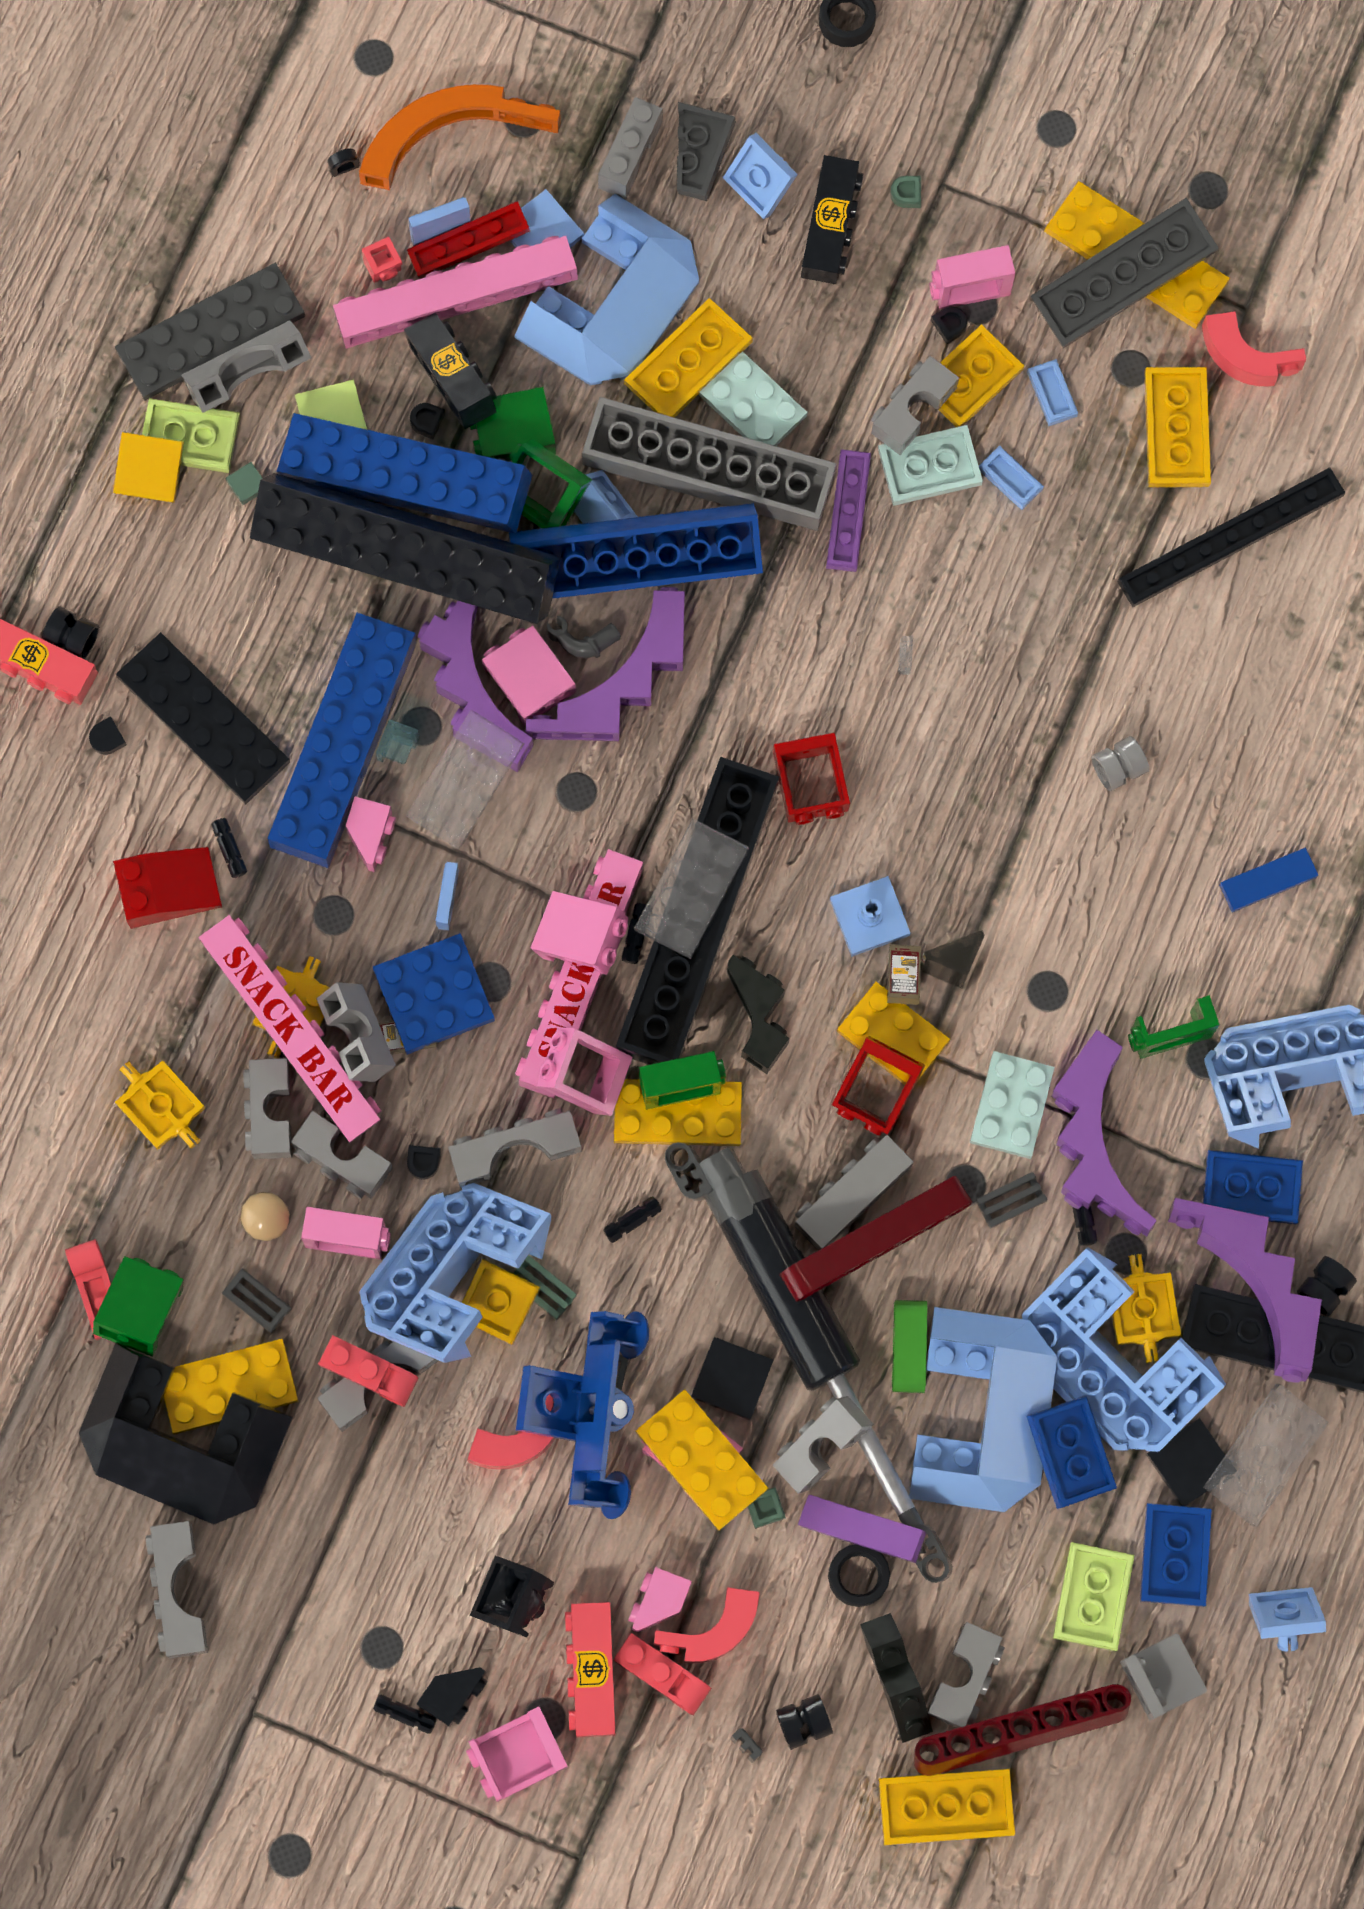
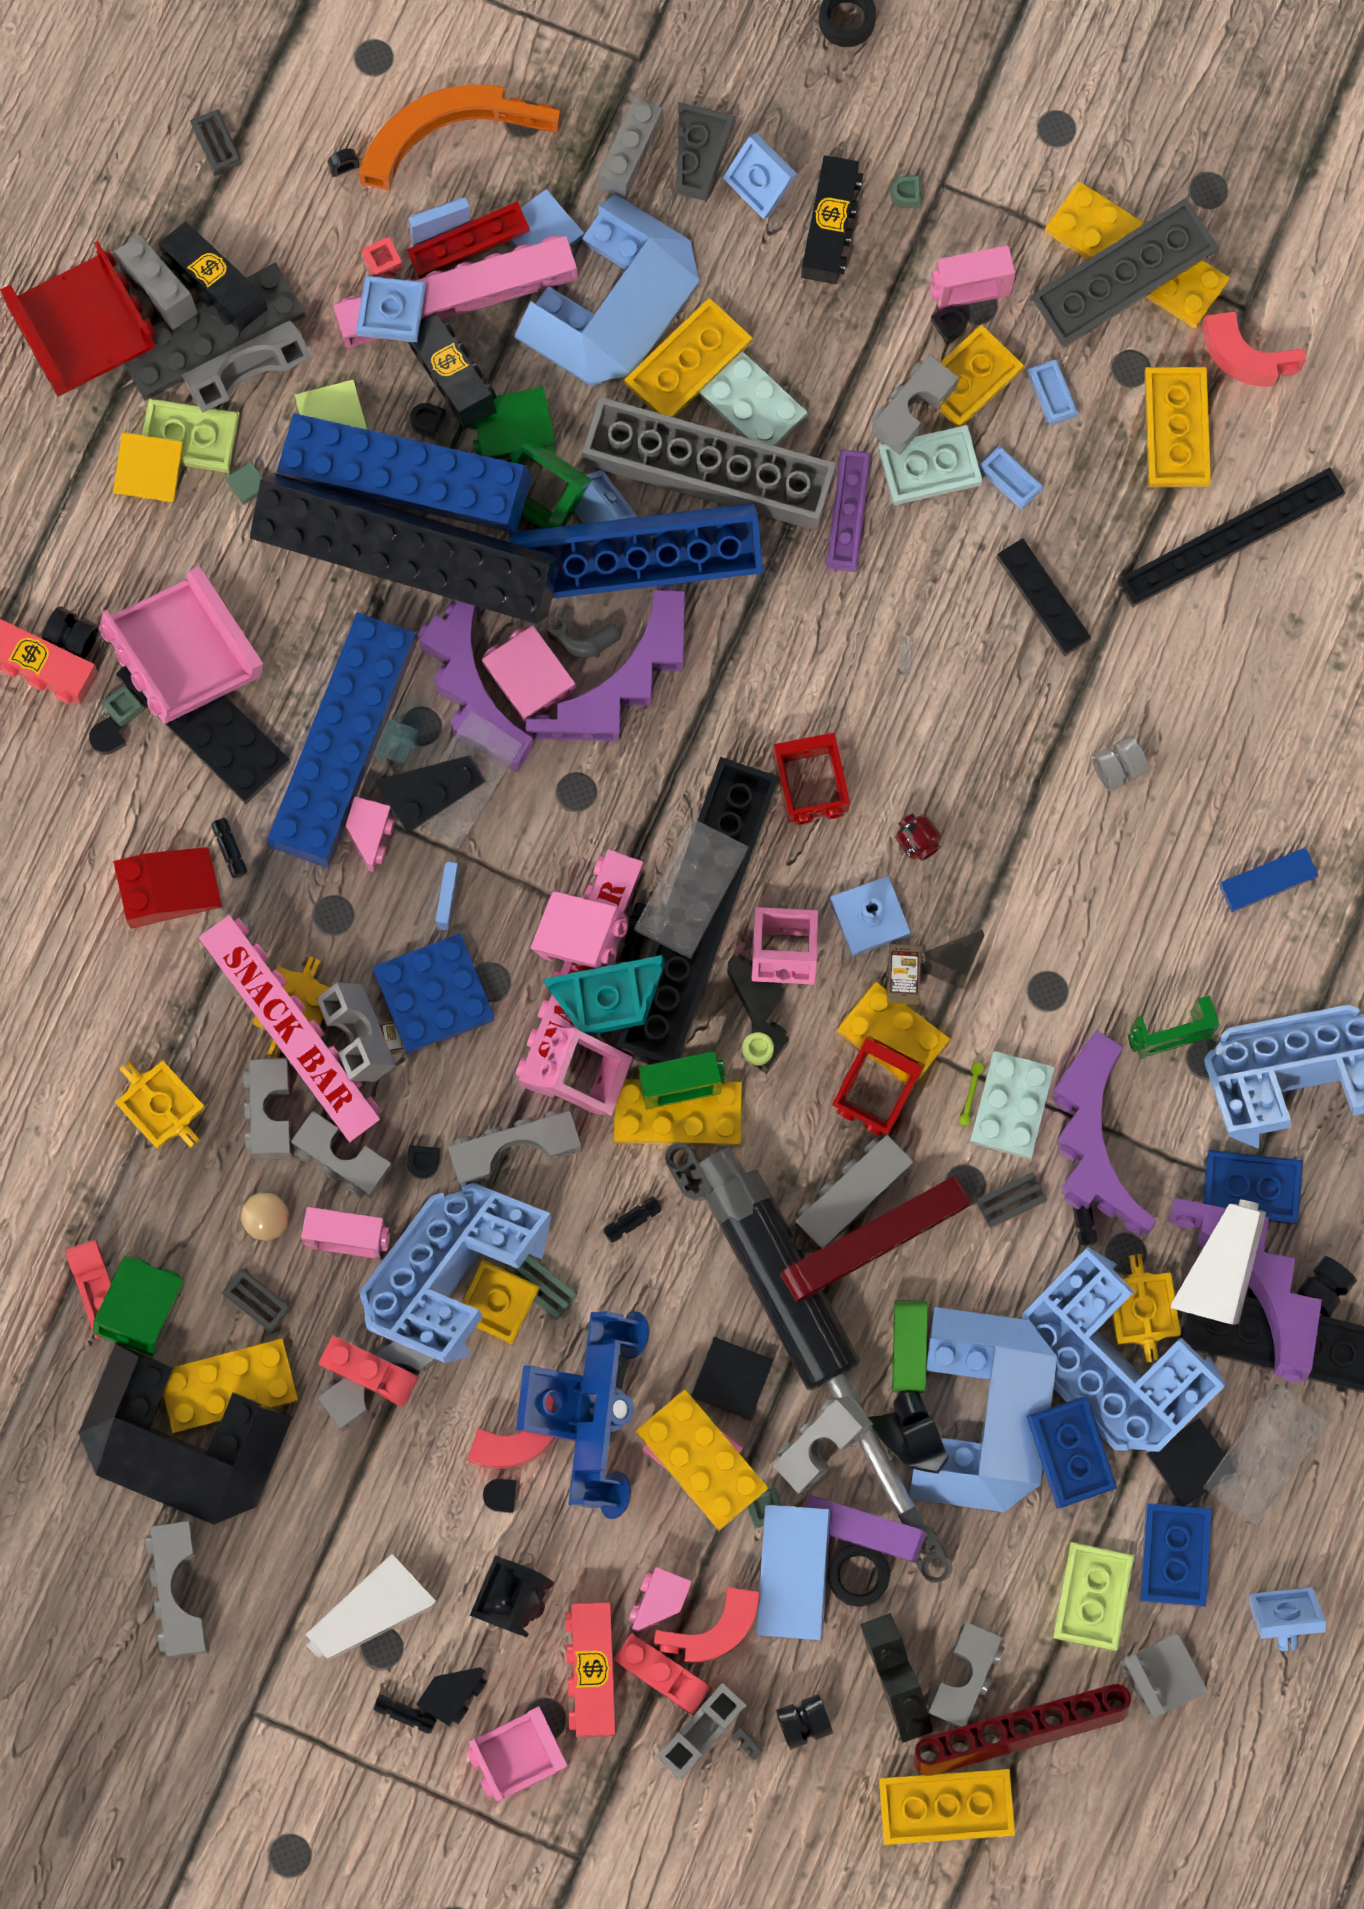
(81, 322): none -> red panel
(122, 706): none -> sand green tile
(163, 287): none -> light grey arch
(182, 647): none -> bright pink panel
(212, 277): none -> black brick
(225, 163): none -> dark grey tile
(374, 1607): none -> white slope
(391, 309): none -> light blue tile
(429, 790): none -> black wing
(500, 1495): none -> black tile
(608, 995): none -> teal wing
(701, 1731): none -> light grey arch
(757, 1048): none -> yellowish green tile
(768, 963): none -> bright pink window
(793, 1572): none -> light blue tile
(911, 1434): none -> black panel
(918, 837): none -> dark red head
(976, 1070): none -> lime hinge
(1043, 597): none -> black plate
(1224, 1267): none -> white slope

